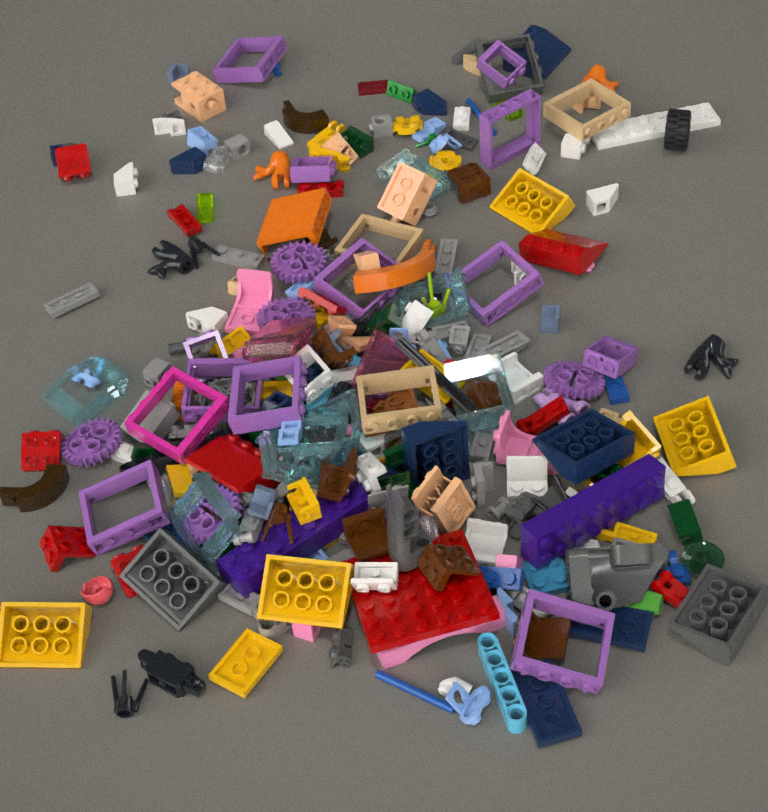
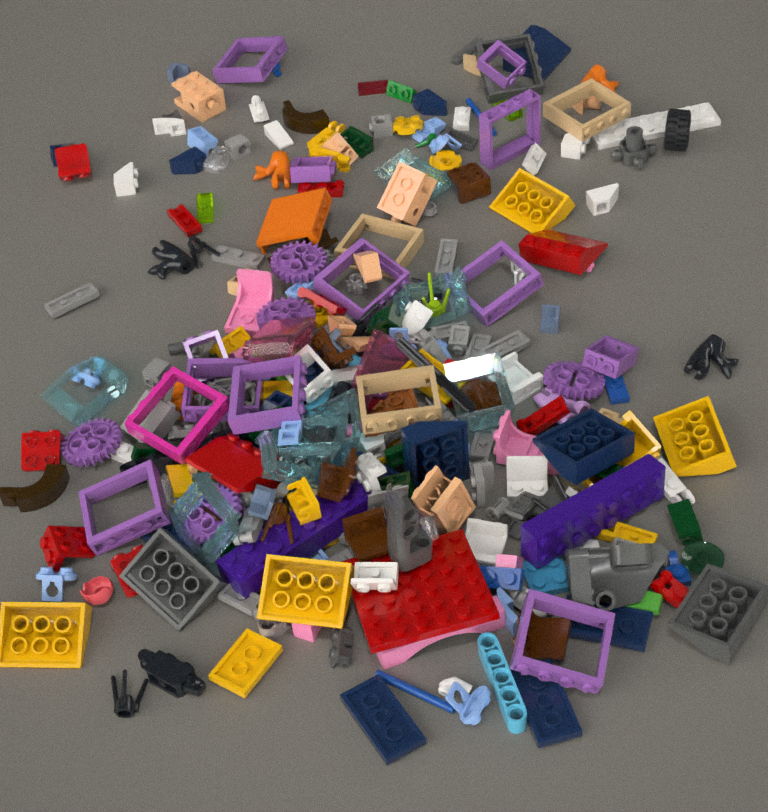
(47, 576): none -> light blue bracket
(207, 319): white slope -> none
(258, 110): none -> white hinge
(383, 719): none -> dark blue plate
(398, 274): orange arch -> none
(441, 561): reddish brown bracket -> none
(633, 148): none -> dark grey piece

